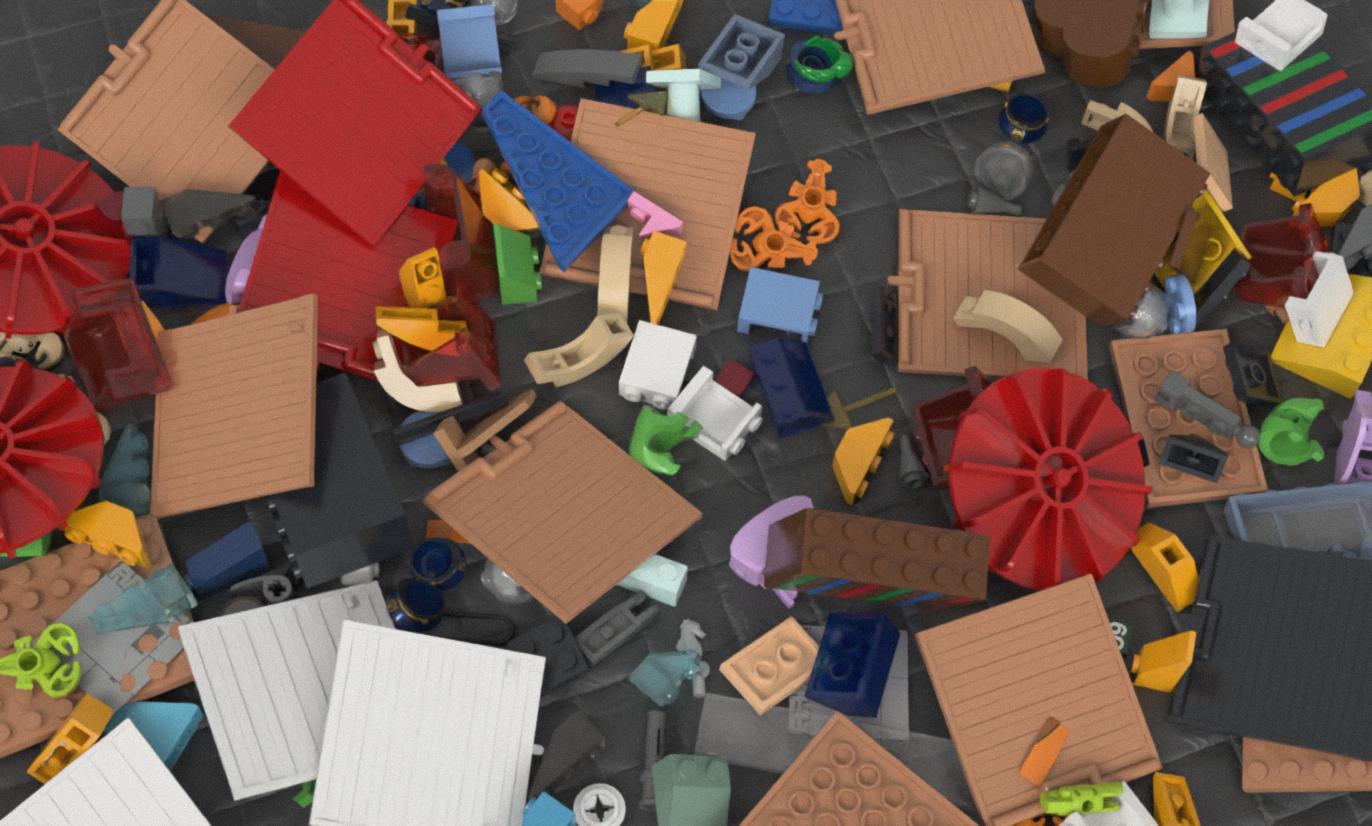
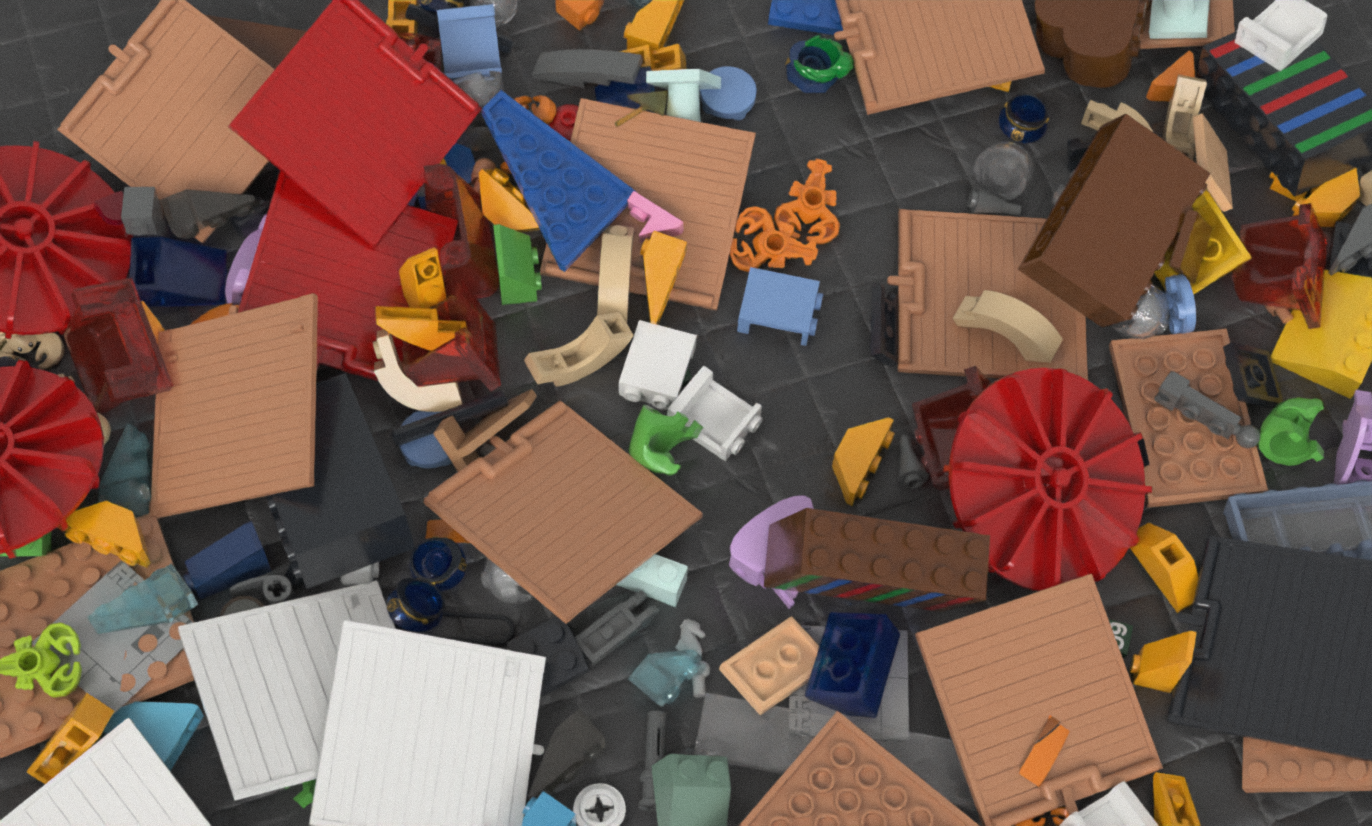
(735, 378): dark red tile -> none
(744, 52): sand blue slope -> none
(789, 386): clear blue slope -> none
(839, 412): clear yellow piece -> none
(1082, 798): lime hinge -> none
(1194, 456): black slope -> none
(1218, 285): black hinge -> none
(1319, 314): white panel -> none

